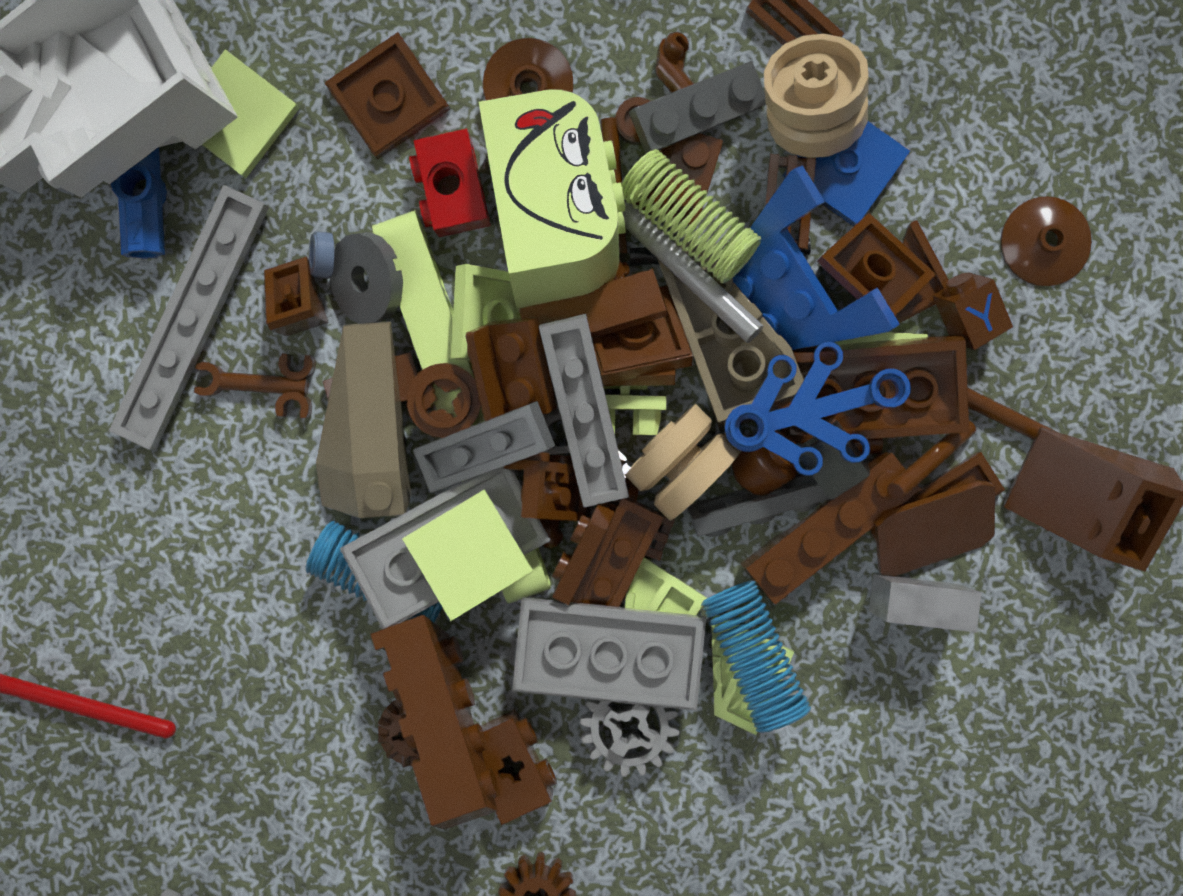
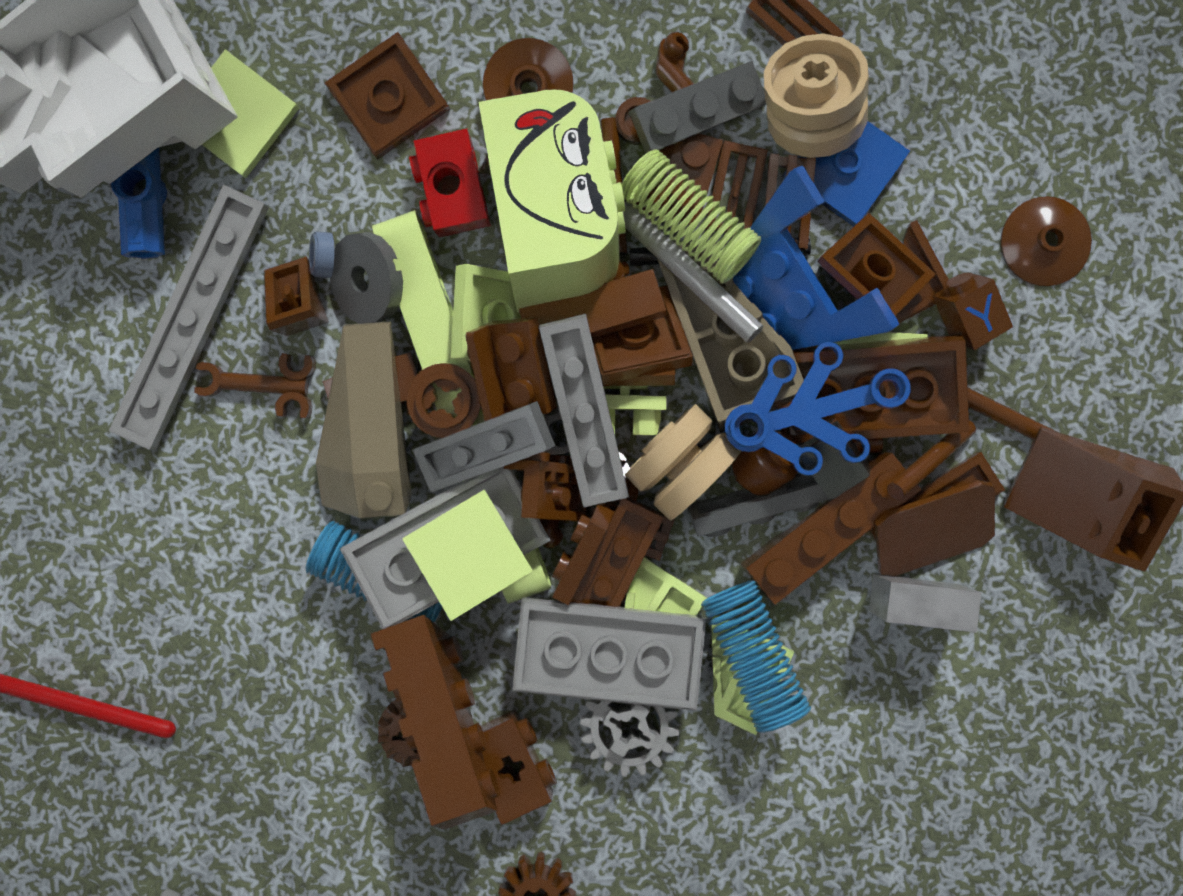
(743, 151): none -> reddish brown tile

